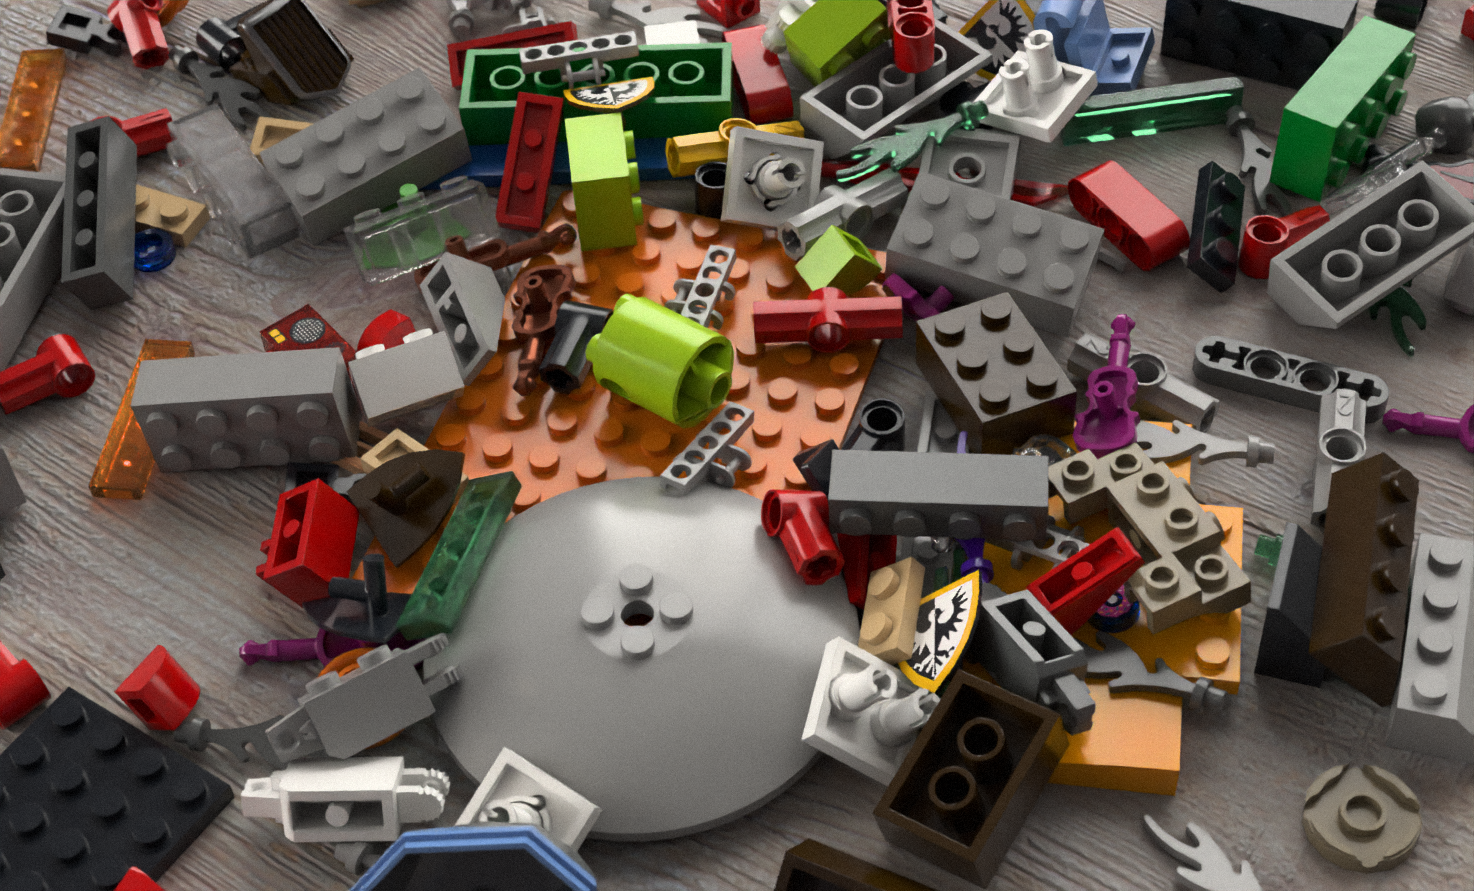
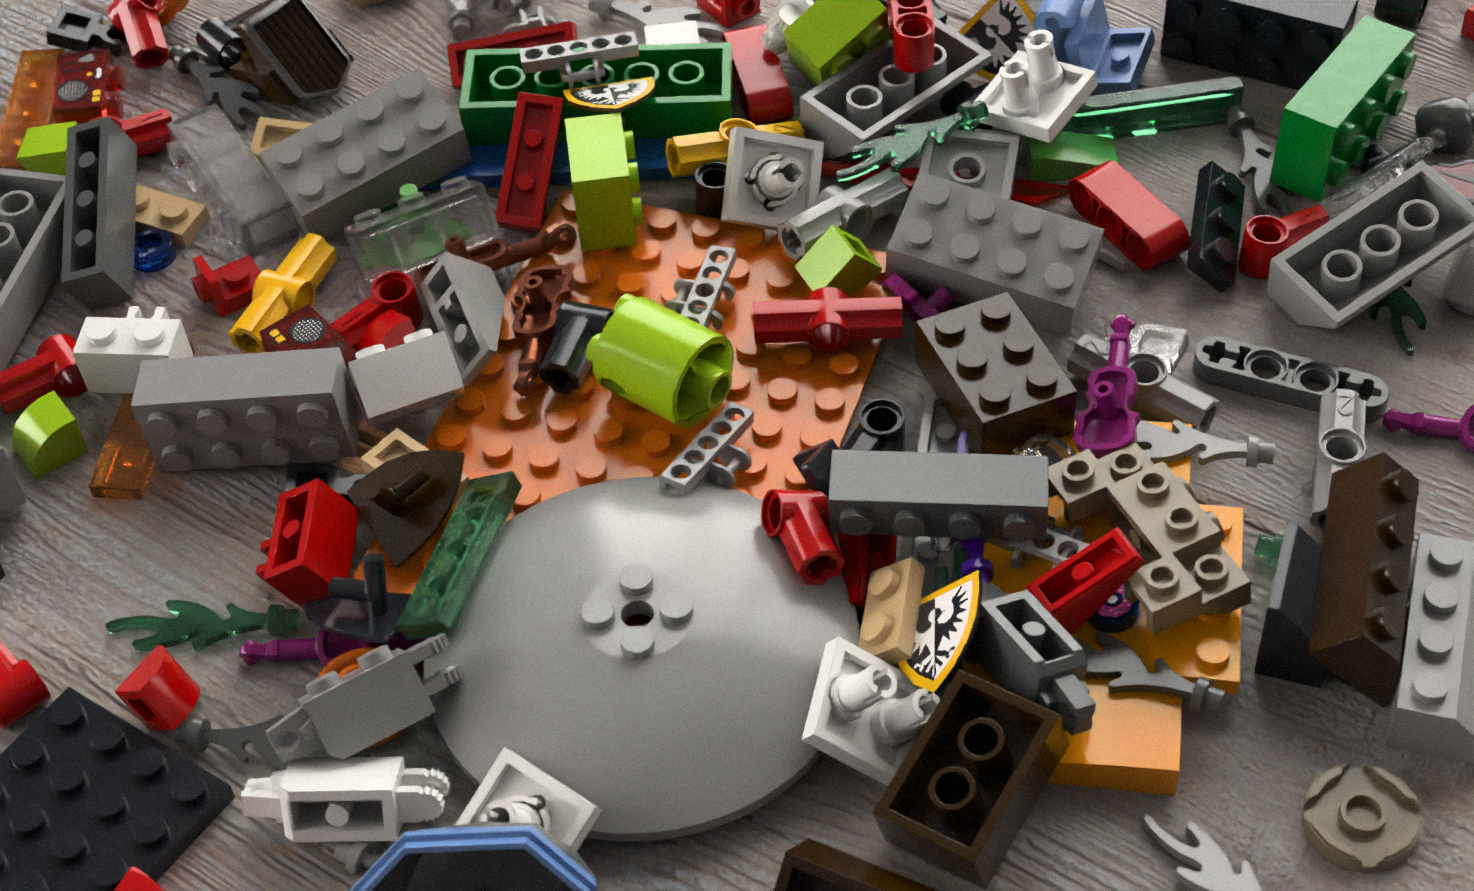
(45, 148): none -> lime brick
(47, 436): none -> lime brick
(87, 87): none -> clear red brick
(113, 348): none -> white brick
(201, 621): none -> clear green piece
(225, 287): none -> red bracket
(283, 290): none -> yellow piece
(389, 291): none -> red piece
(1066, 155): none -> bright green slope
(1157, 339): none -> clear plate

